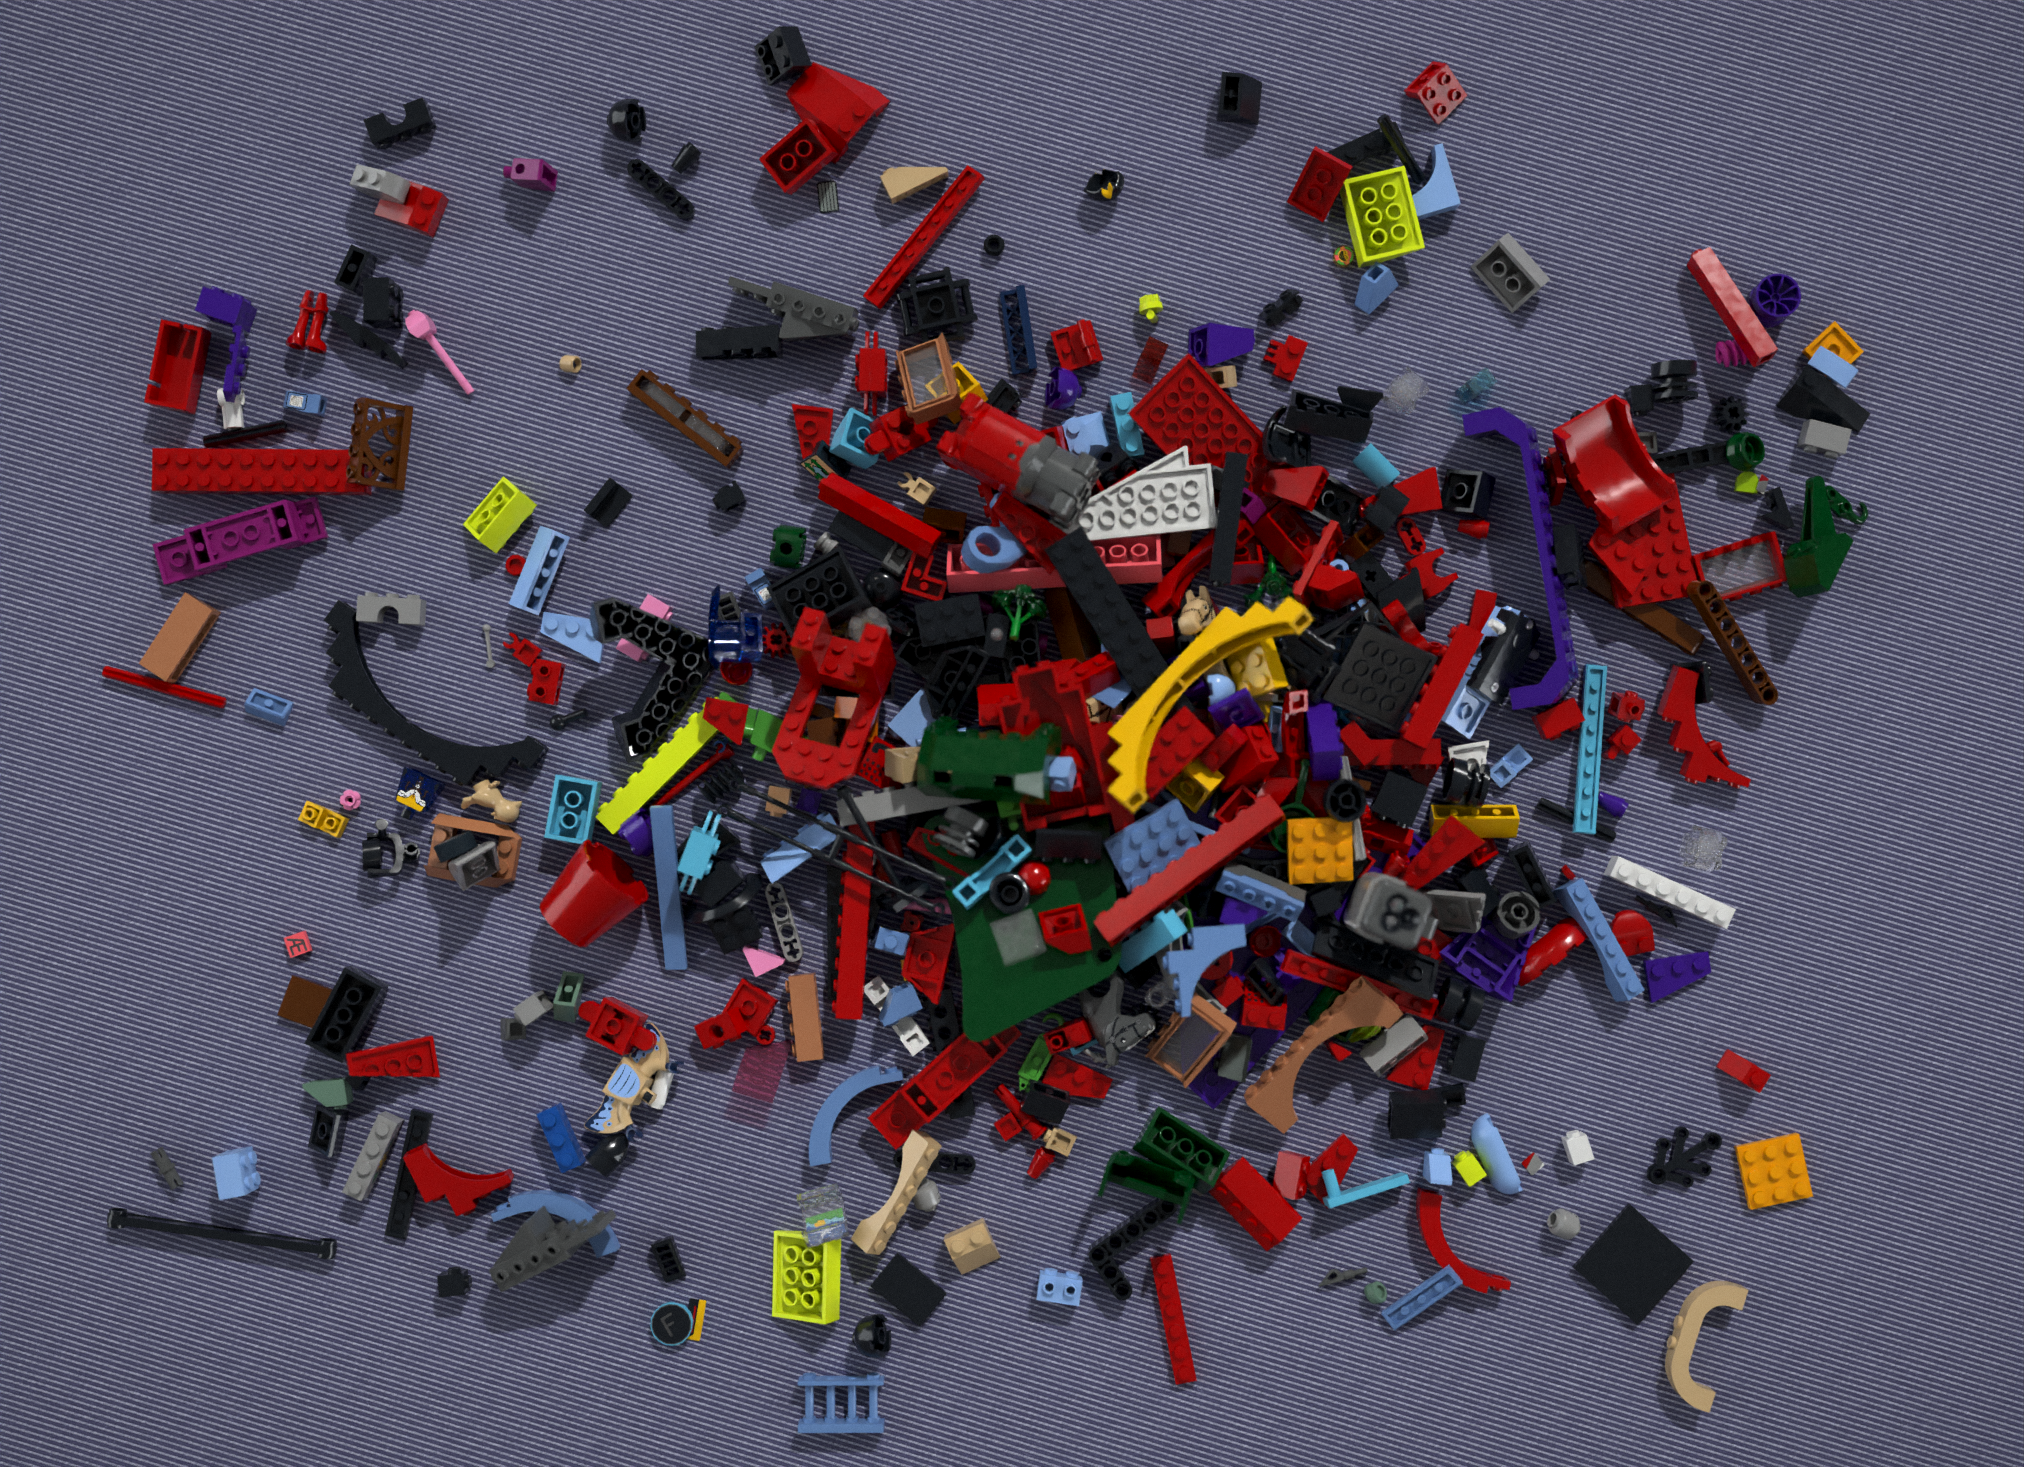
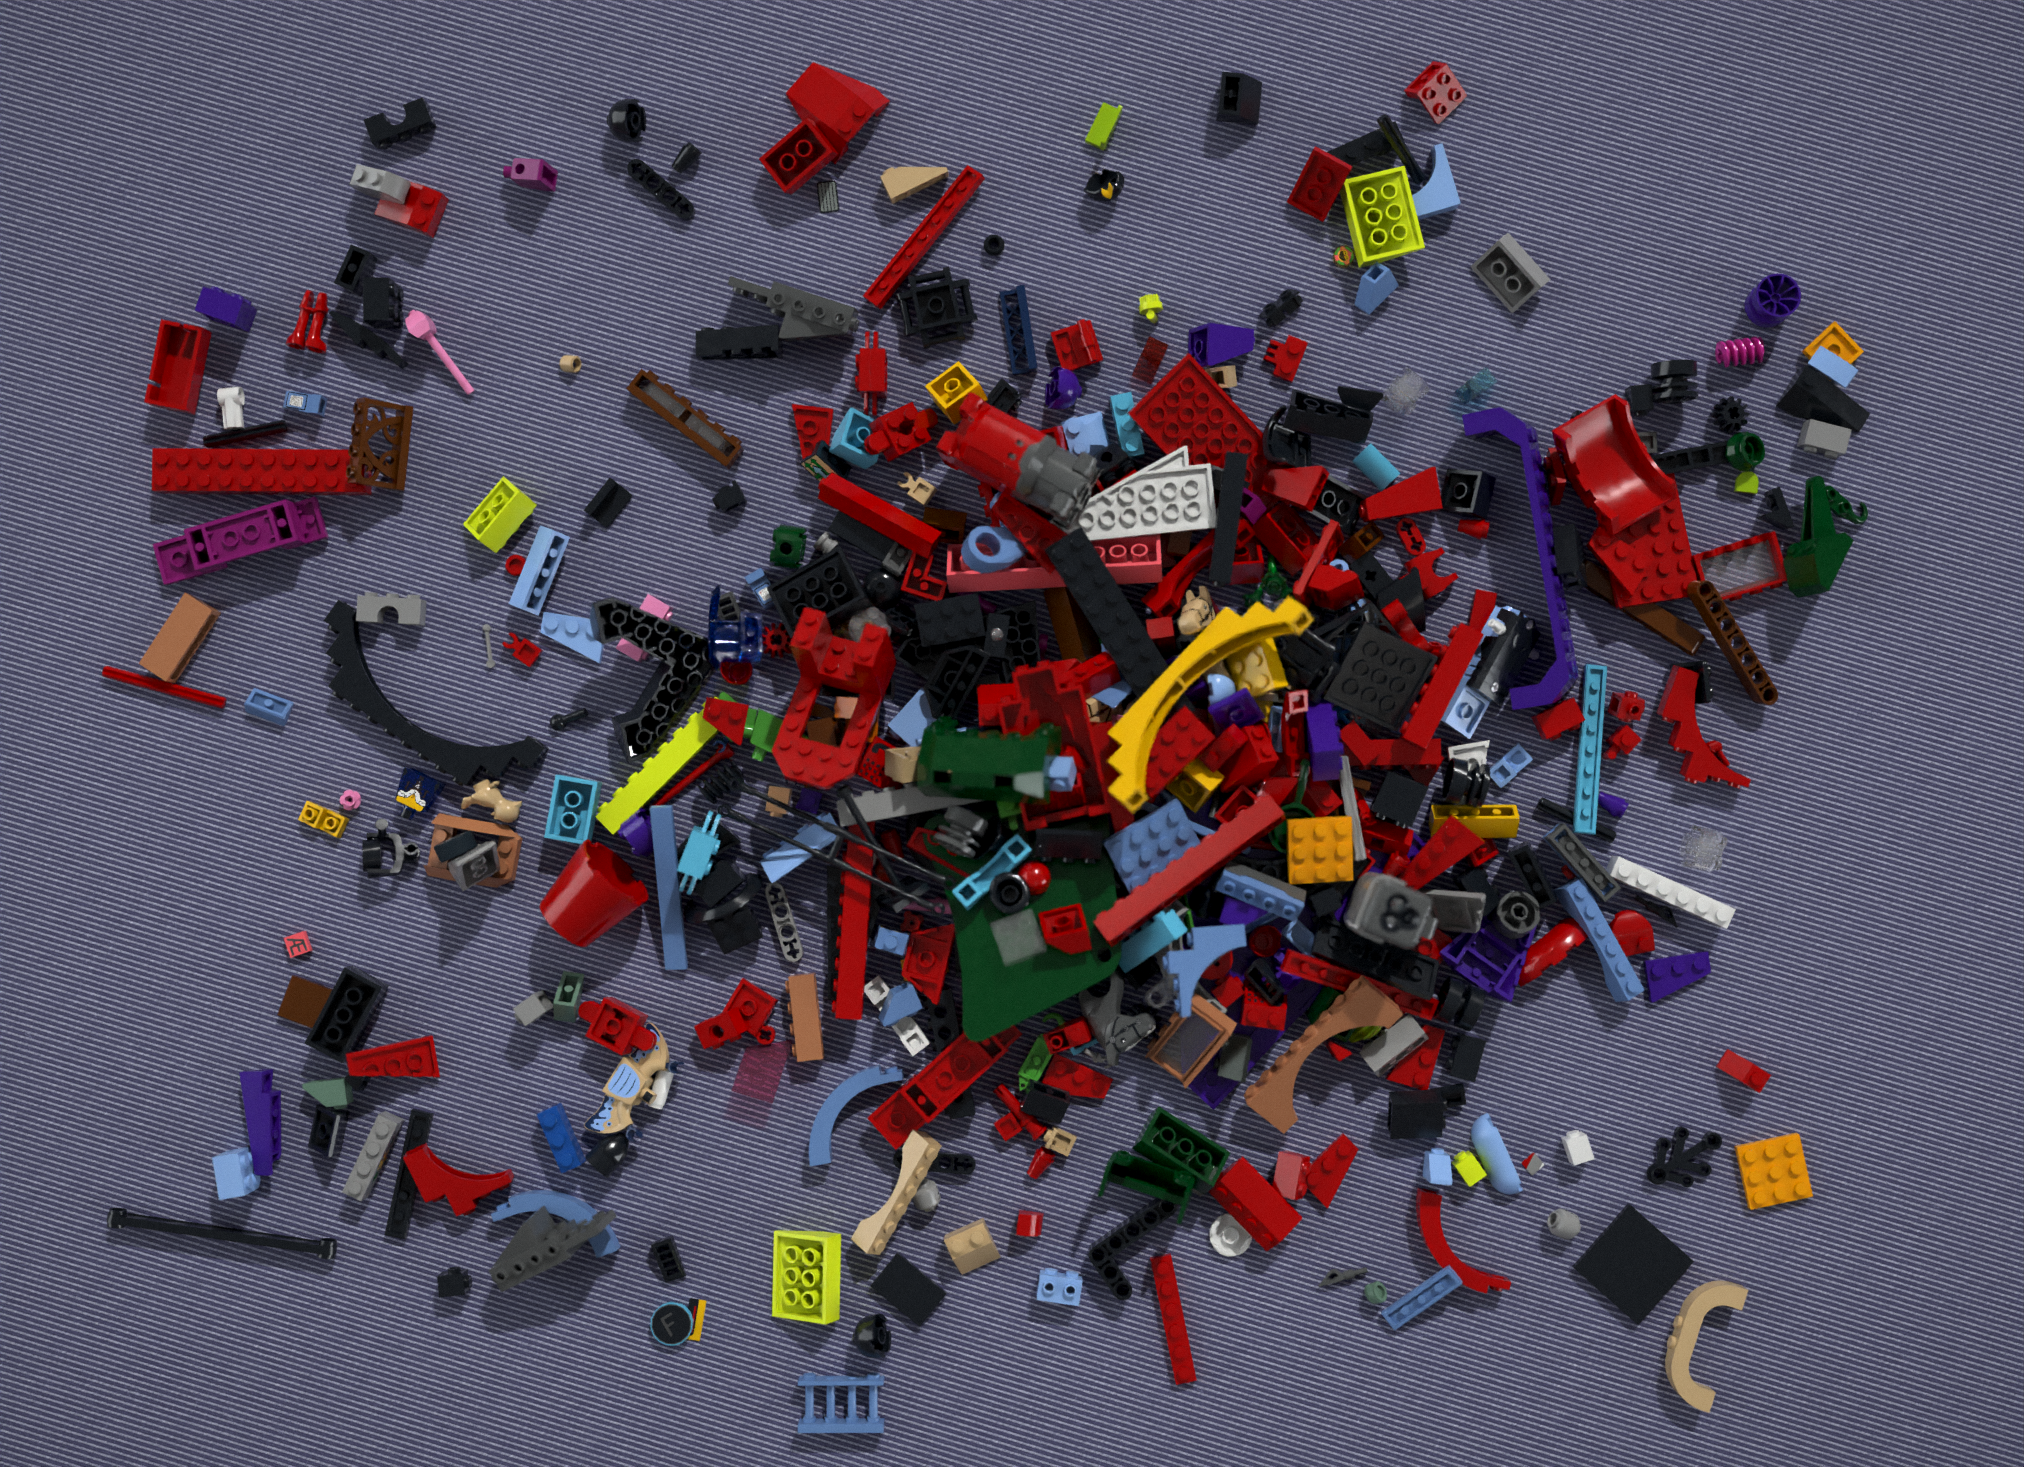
(166, 1168): dark grey pin -> none
(237, 368): dark purple wing -> none
(263, 1118): none -> dark purple wedge
(512, 1029): dark grey slope -> none
(546, 681): red brick -> none
(762, 961): bright pink slope -> none
(783, 54): black slope -> none
(823, 1215): clear panel -> none
(928, 380): window -> none
(1029, 1223): none -> red brick
(1035, 607): dark green plant -> none
(1103, 126): none -> lime panel
(1229, 1236): none -> white tile
(1338, 1198): medium azure piece -> none
(1344, 800): black cylinder -> none
(1385, 509): black brick -> none
(1581, 862): none -> dark grey piece
(1731, 306): brick -> none
(1762, 484): light grey sticker -> none

